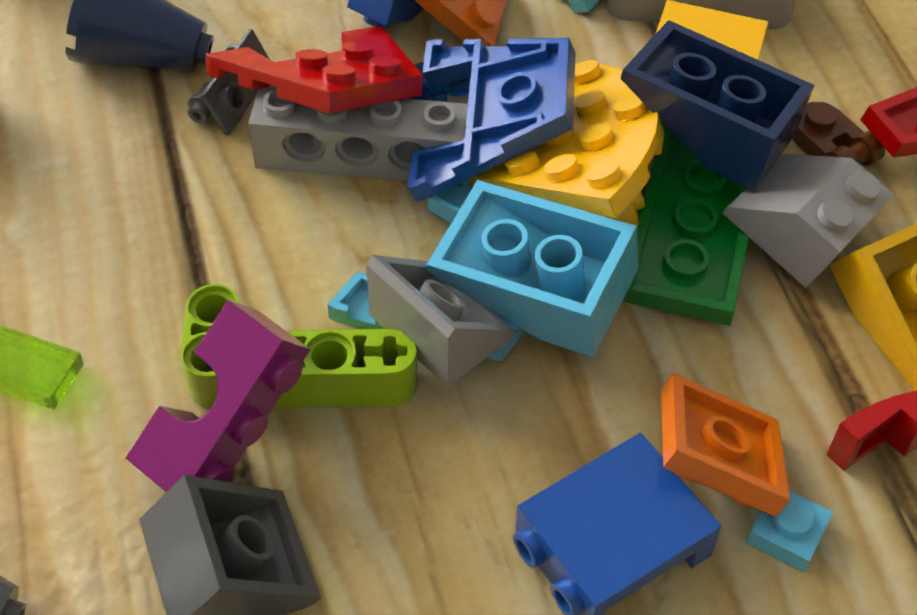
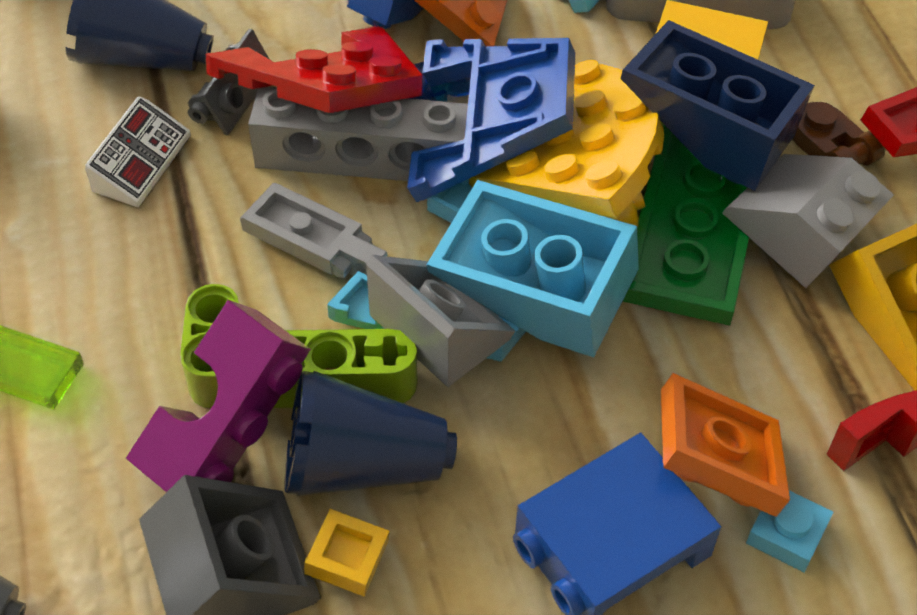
(135, 153): none -> slope
(309, 232): none -> light grey hinge
(346, 552): none -> yellow plate
(360, 440): none -> dark blue cone

